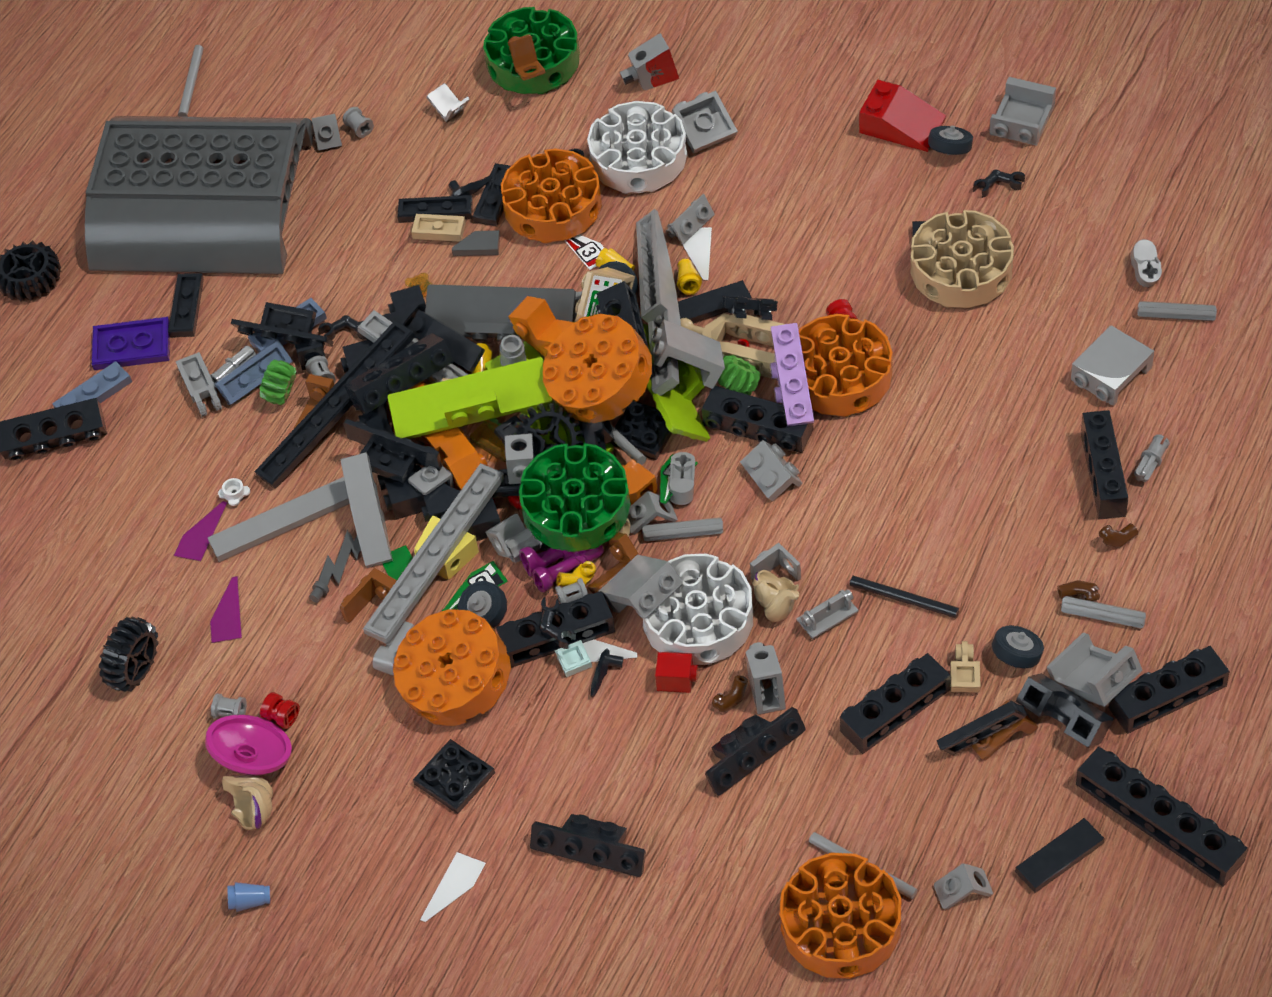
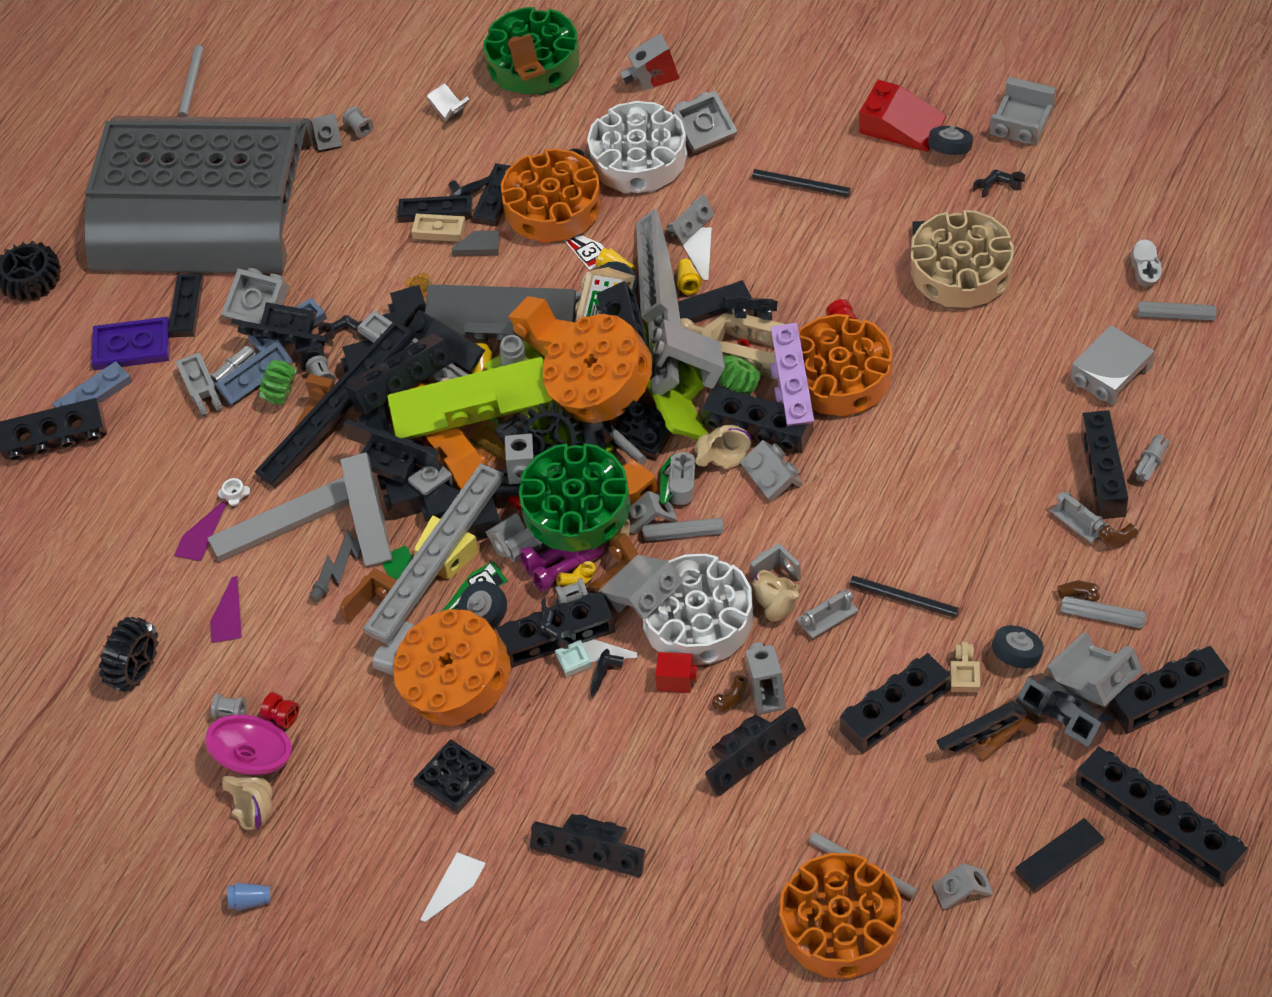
(251, 292): none -> light grey plate
(723, 447): none -> tan hair
(801, 183): none -> black bar
(1078, 517): none -> light grey hinge

